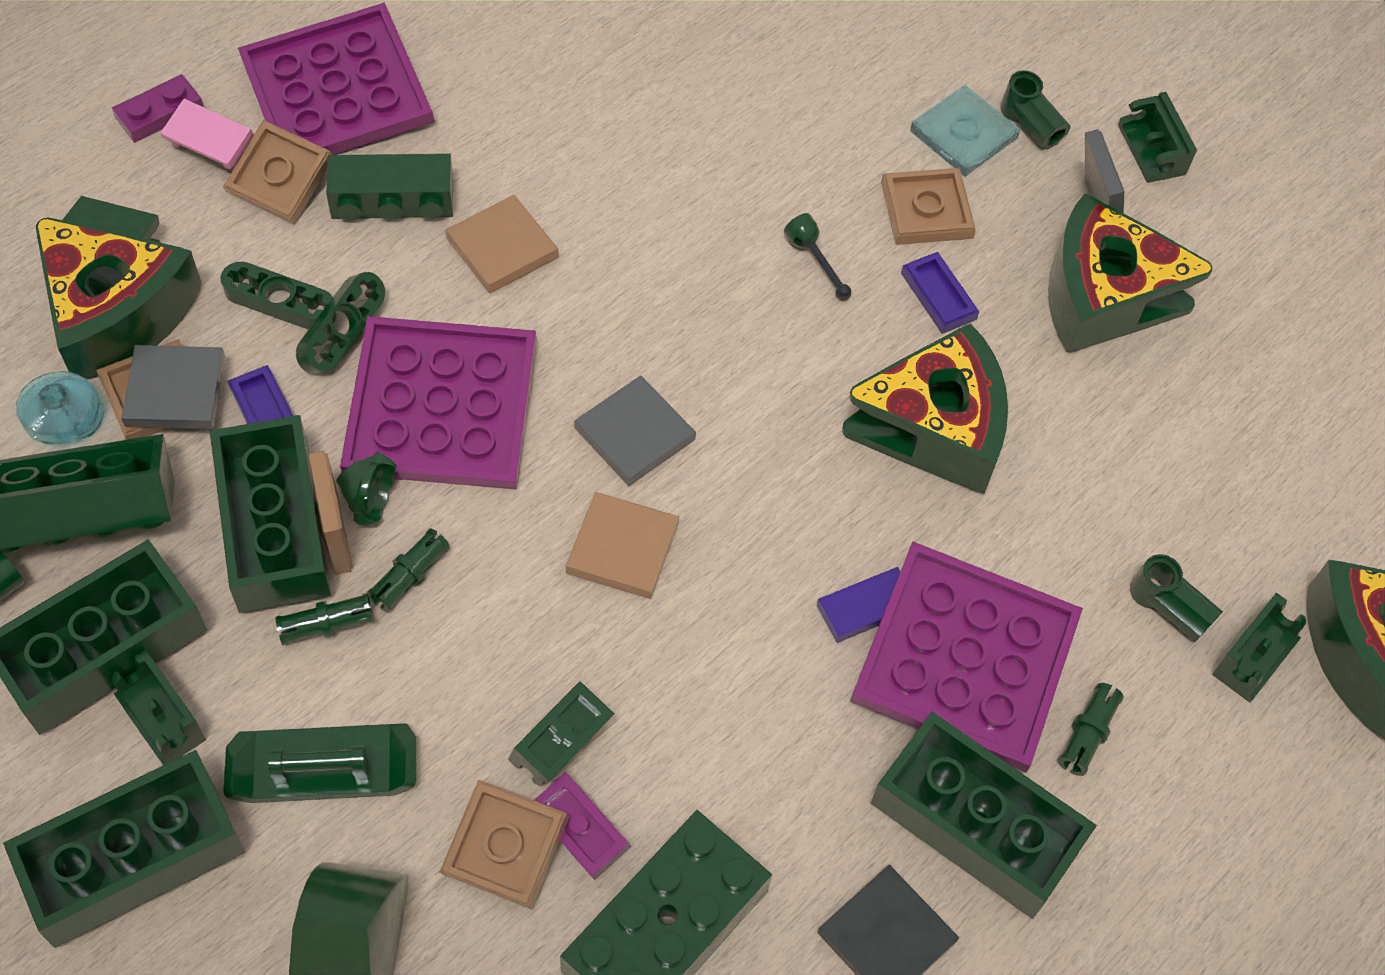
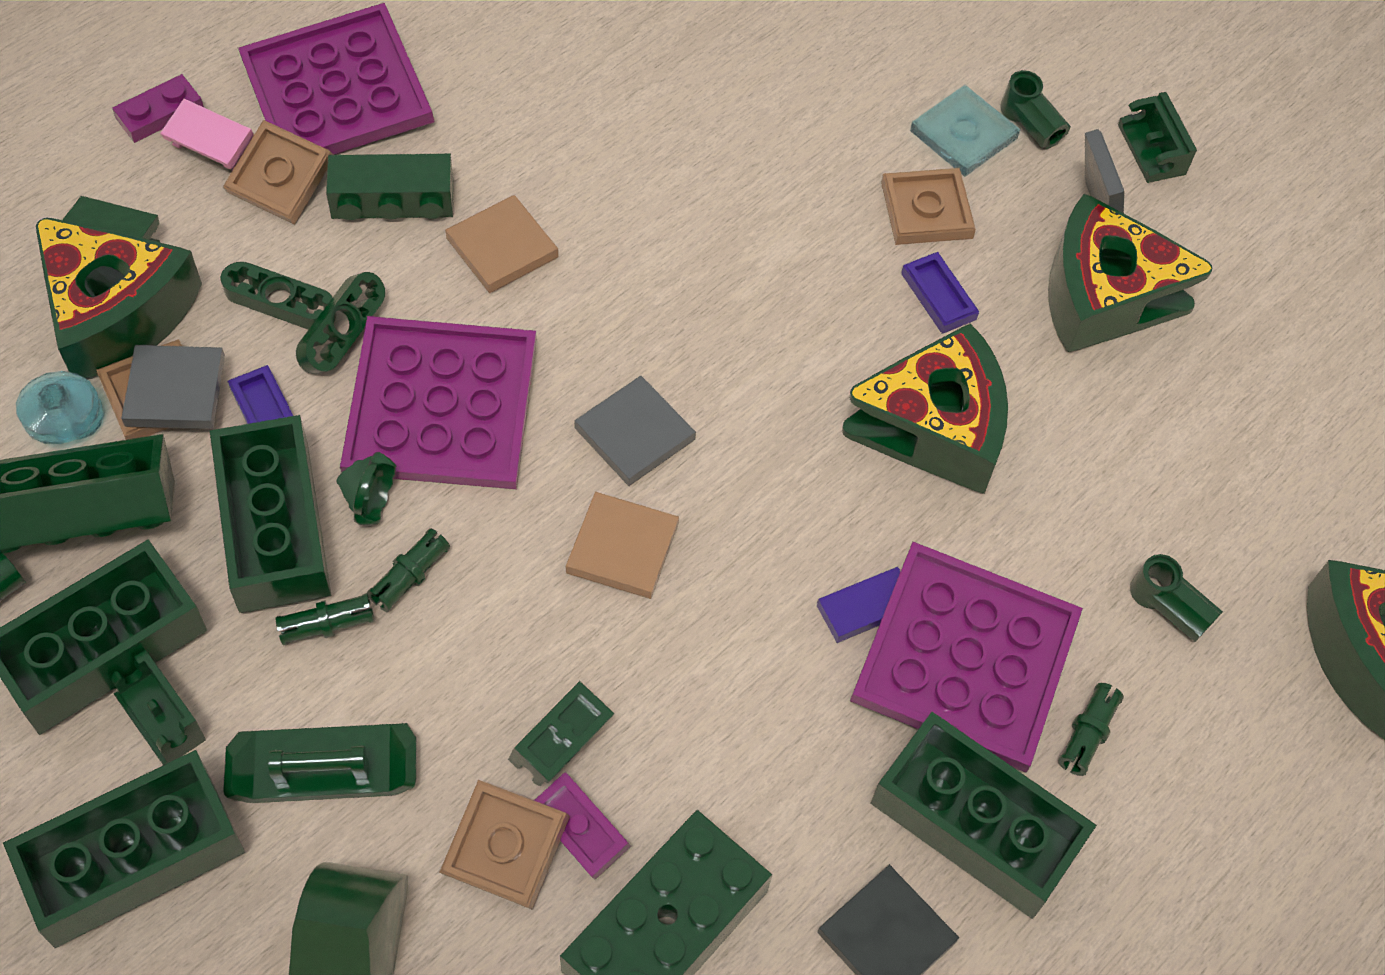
(330, 512): medium nougat tile -> none
(803, 233): hinge -> none
(1260, 650): dark green hinge -> none

